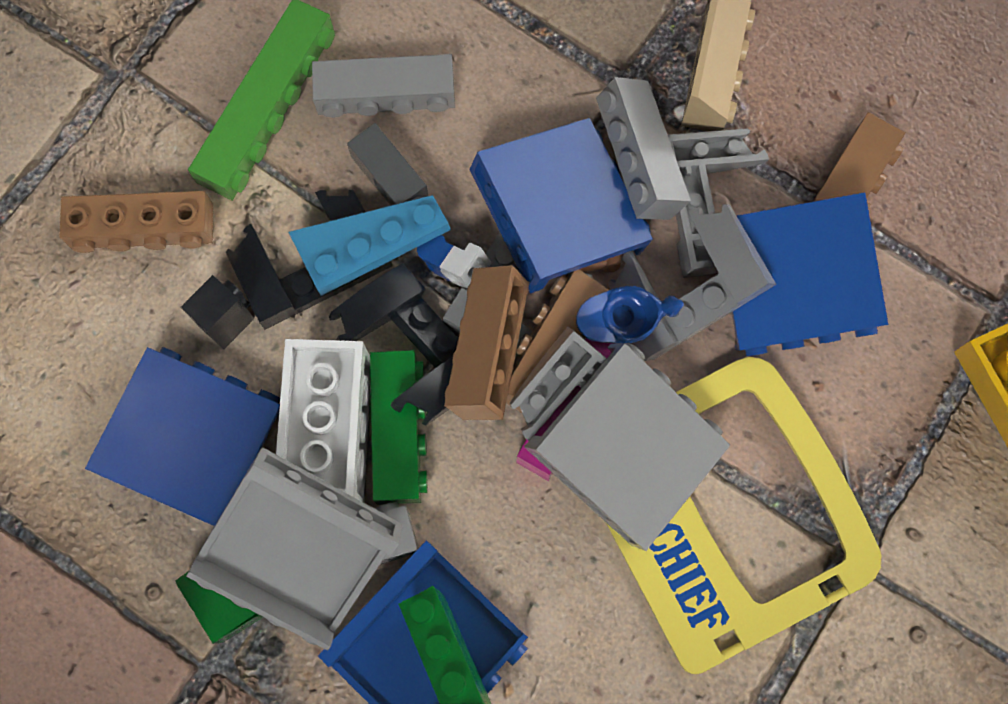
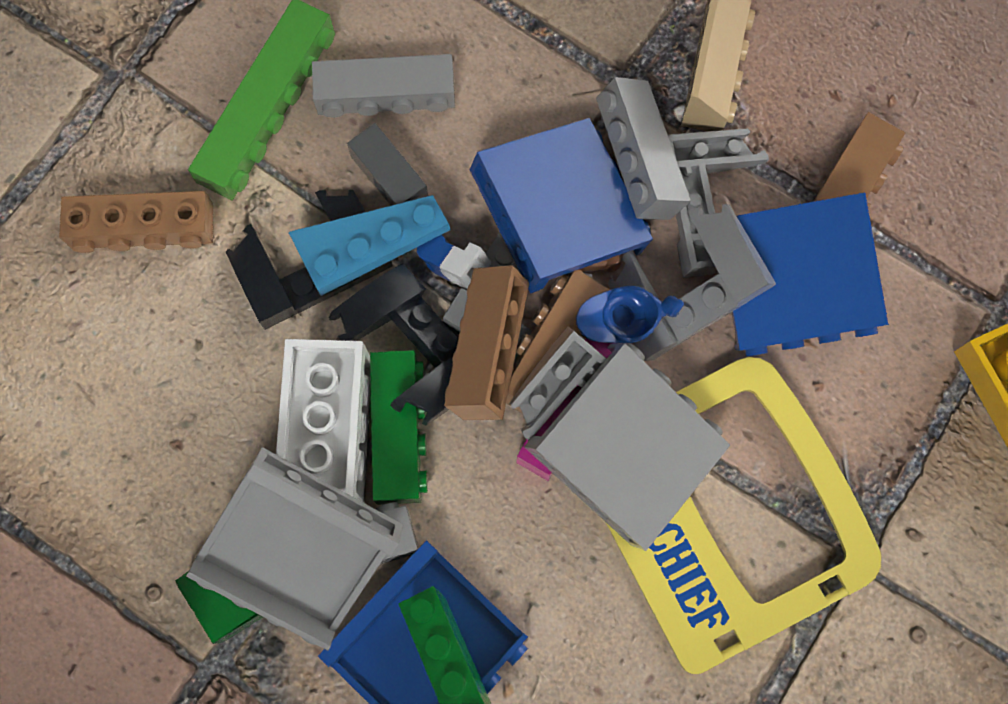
(184, 434): blue panel -> none
(219, 310): black brick -> none

